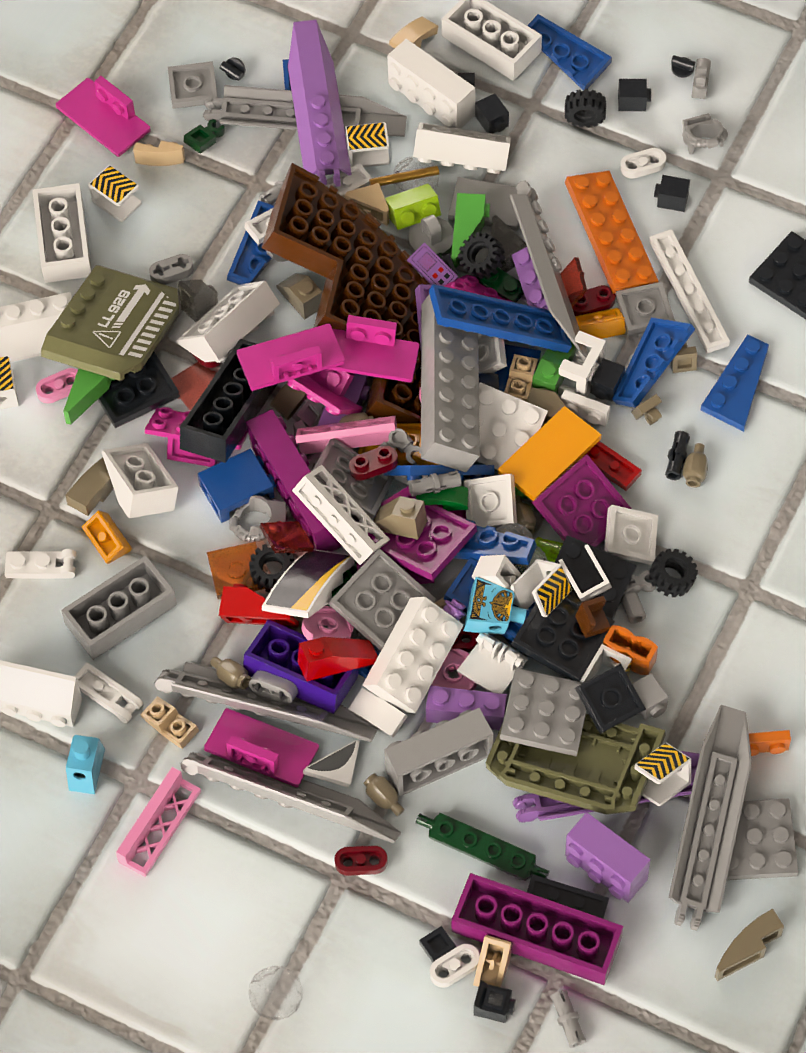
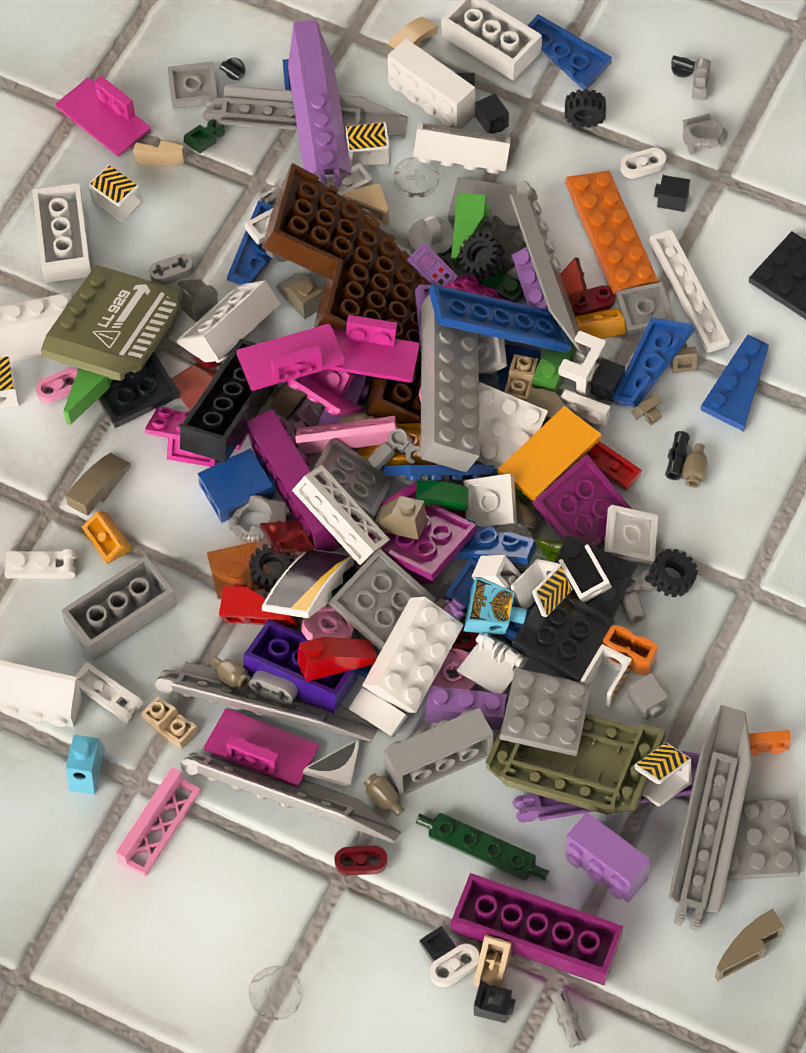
(140, 480): white slope -> none
(374, 463): dark red plate -> none
(405, 176): pearl gold bar -> none
(412, 206): lime brick -> none
(434, 483): light grey pin -> none
(568, 896): black plate -> none
(592, 617): reddish brown panel -> none
(610, 698): black tile -> none
(633, 94): black brick -> none

